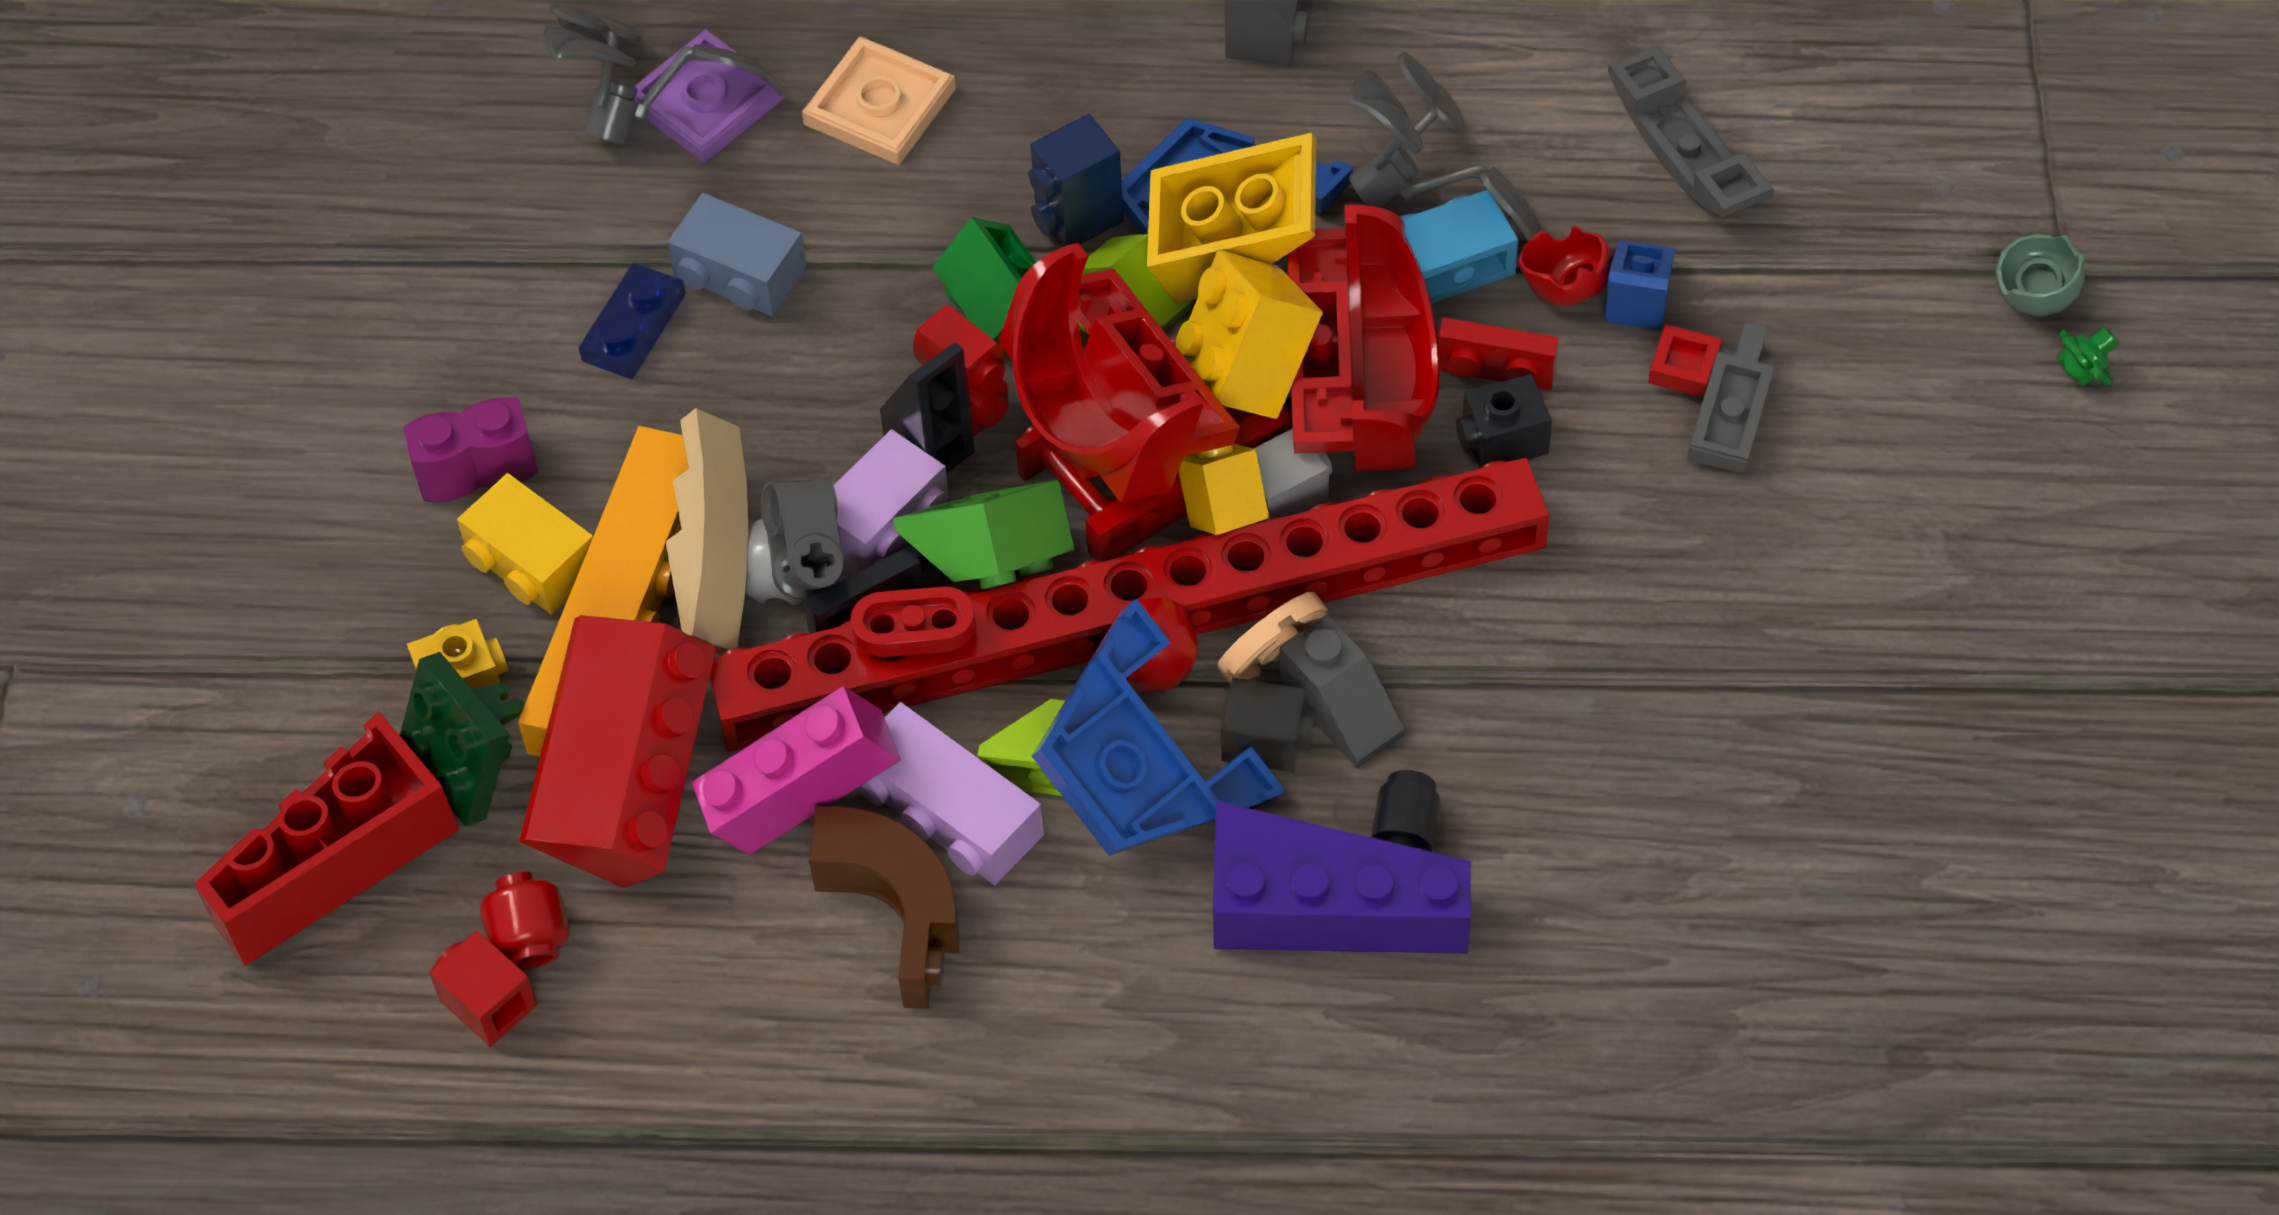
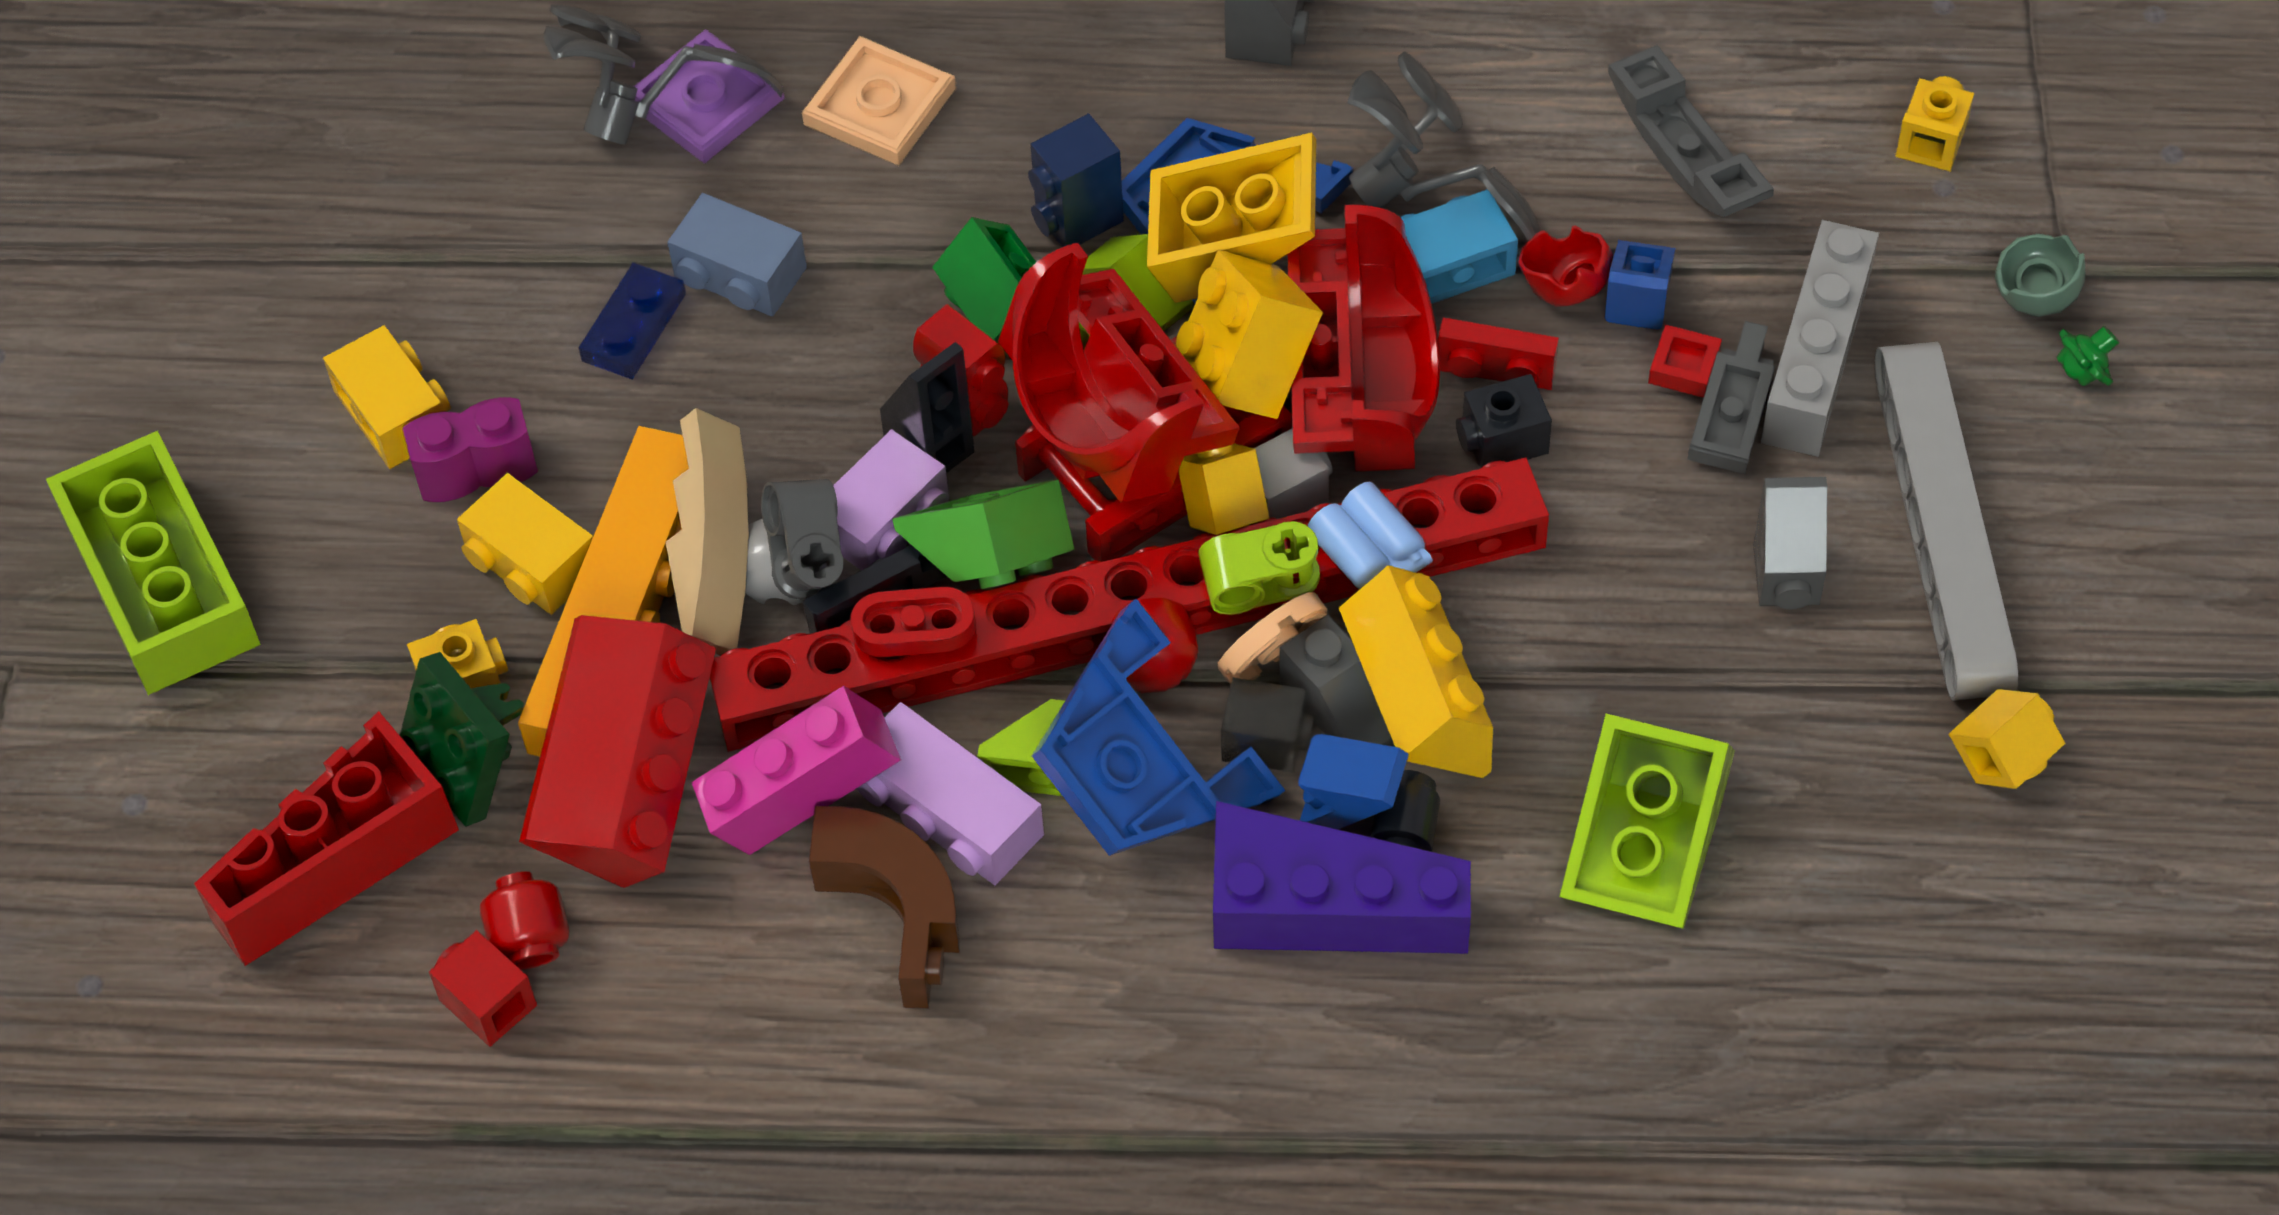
(153, 562): none -> lime brick
(383, 390): none -> yellow brick
(1257, 569): none -> lime piece
(1348, 780): none -> blue slope
(1368, 535): none -> light blue piece
(1419, 672): none -> yellow slope
(1647, 820): none -> lime slope
(1791, 542): none -> slope
(1819, 338): none -> light grey brick
(1936, 110): none -> yellow brick
(1945, 521): none -> light grey beam
(2007, 738): none -> yellow brick

